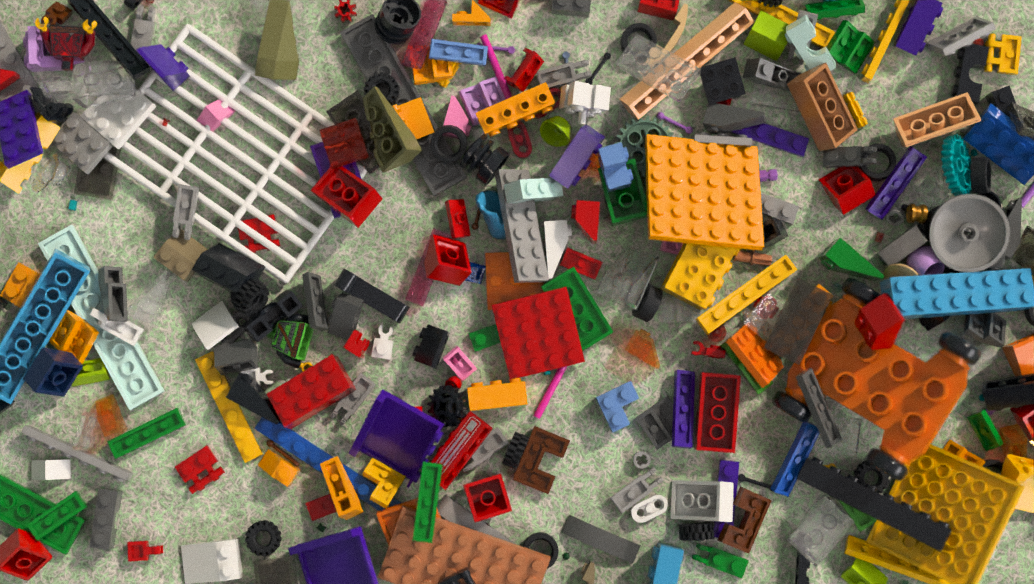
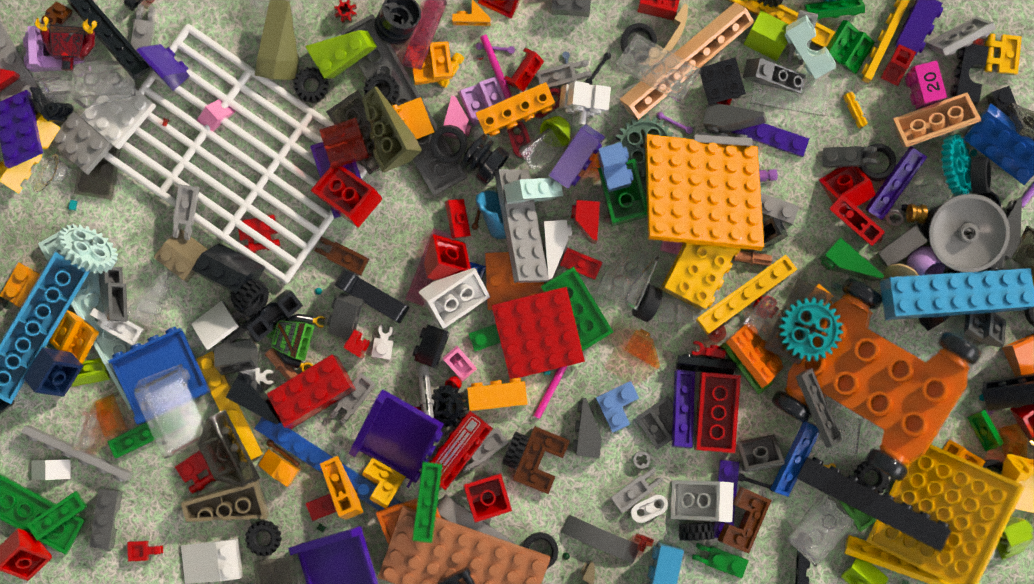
(86, 248): none -> light aqua gear
(154, 357): none -> blue panel
(170, 410): none -> clear windscreen
(226, 452): none -> clear smoke wedge
(227, 504): none -> dark tan wedge
(286, 370): none -> nougat axle
(310, 96): none -> black tyre
(315, 301): dark grey plate -> none
(340, 52): none -> lime wedge
(344, 256): none -> reddish brown hinge
(423, 373): none -> light grey pin
(454, 296): none -> white slope
(458, 52): medium blue tile -> none
(543, 153): none -> clear plate
(588, 435): none -> dark grey slope
(643, 541): none -> clear red tile
(705, 364): none -> black plate
(760, 453): none -> dark grey slope
(816, 312): none -> teal gear
(822, 107): medium nougat slope -> none
(856, 220): none -> red slope
(879, 322): red slope -> none
(898, 65): none -> red slope
(925, 85): none -> dark pink brick
(1015, 537): none -> lime wedge

